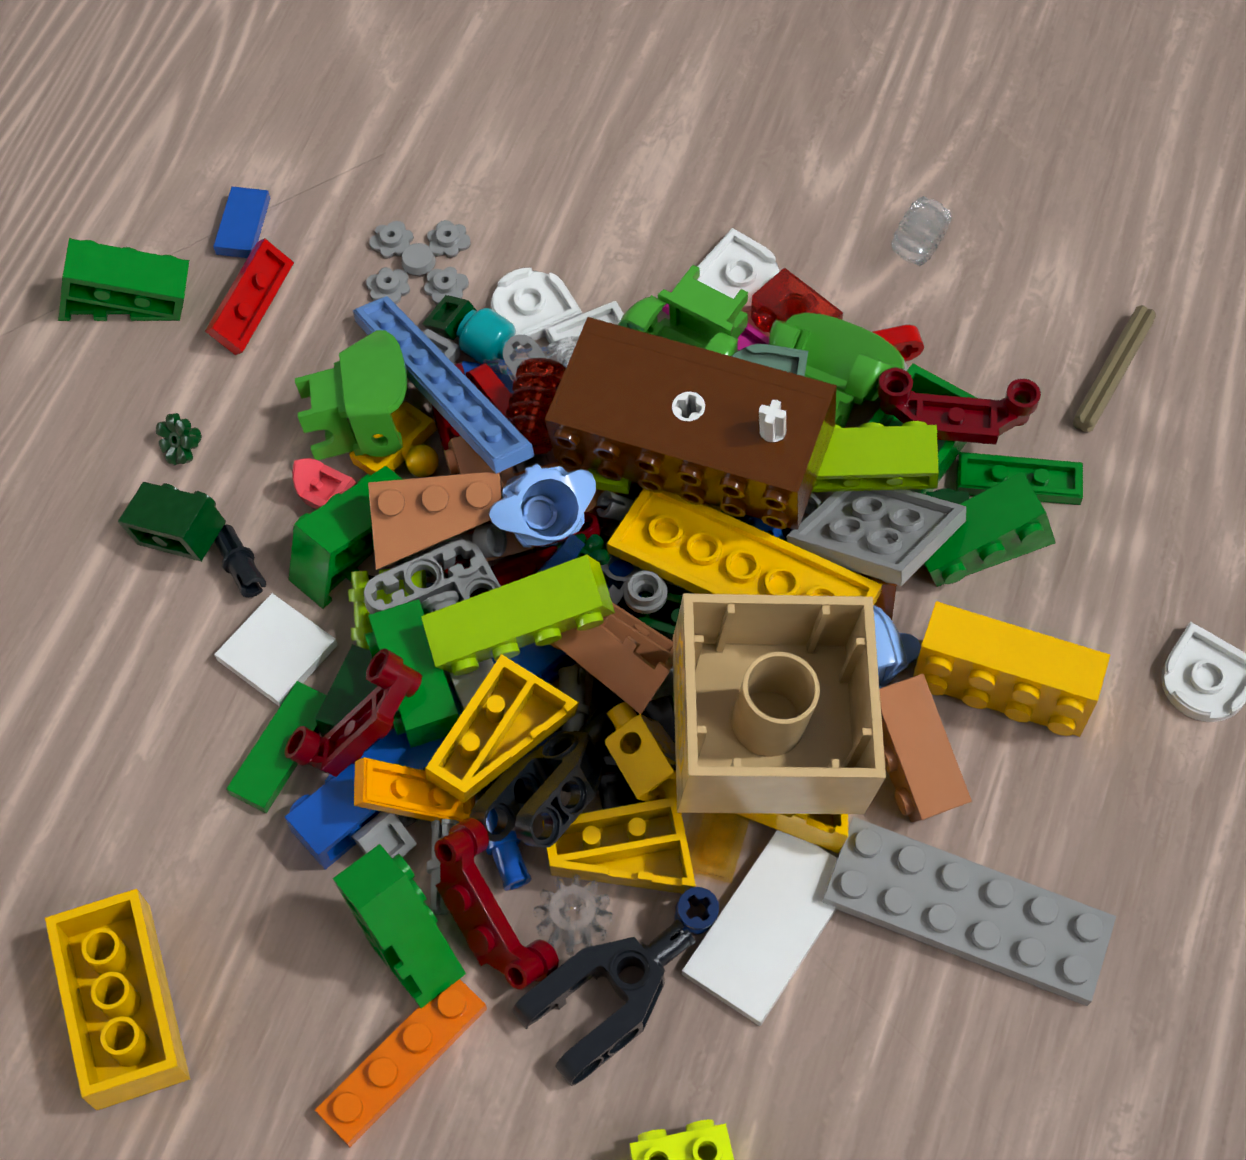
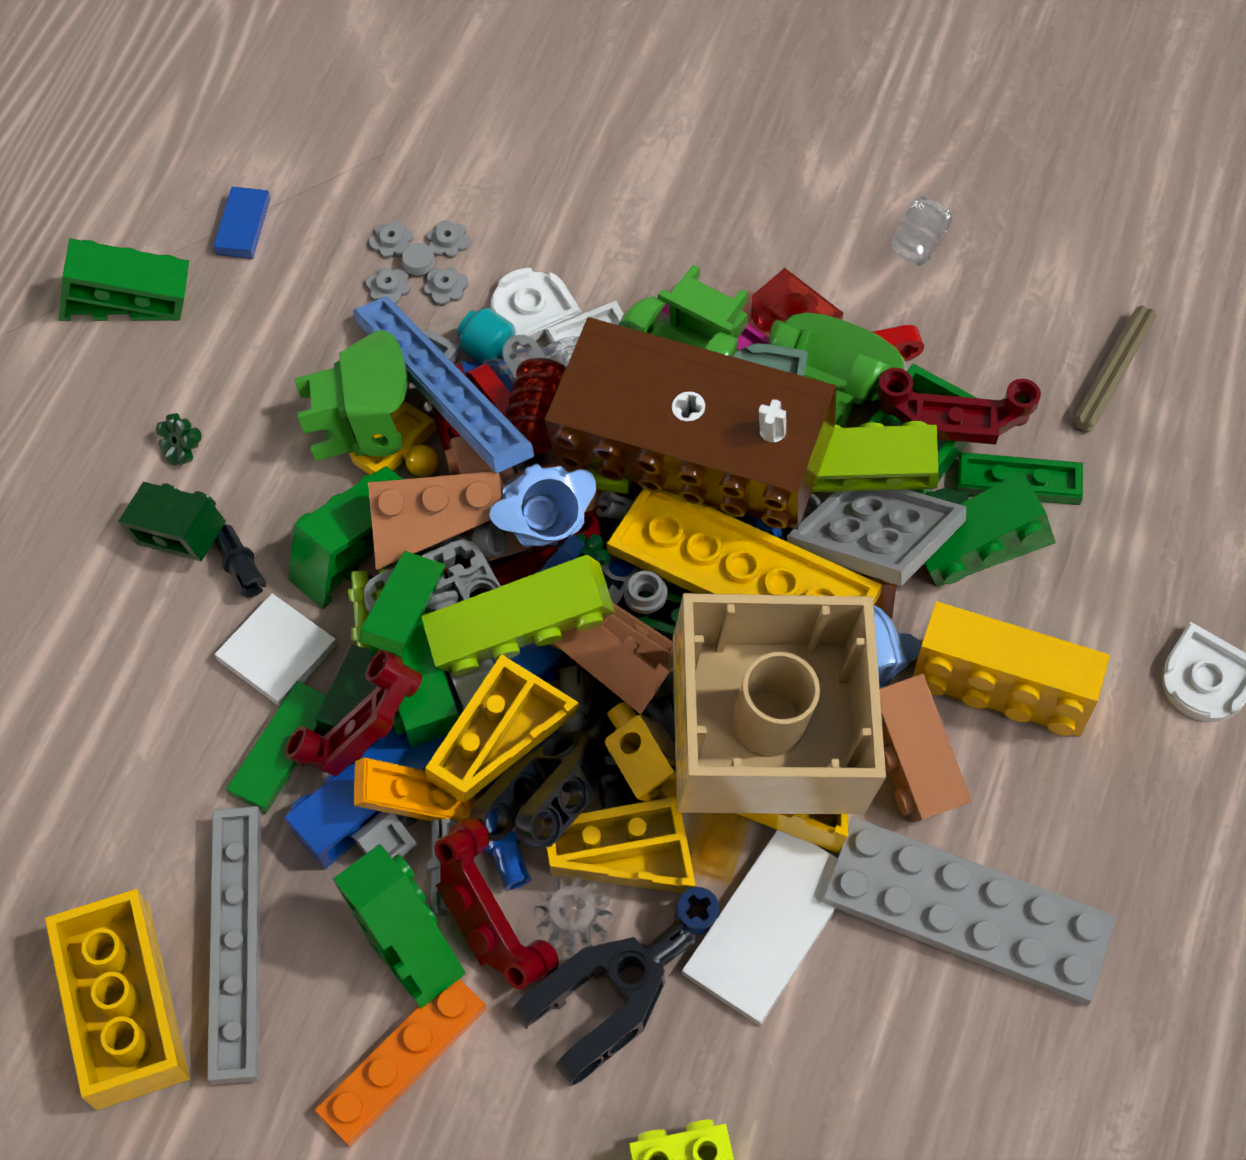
(234, 947): none -> light grey plate
(249, 296): red plate -> none
(318, 482): coral plate -> none
(402, 603): none -> green tile
(448, 316): dark green plate -> none
(738, 264): white tile -> none

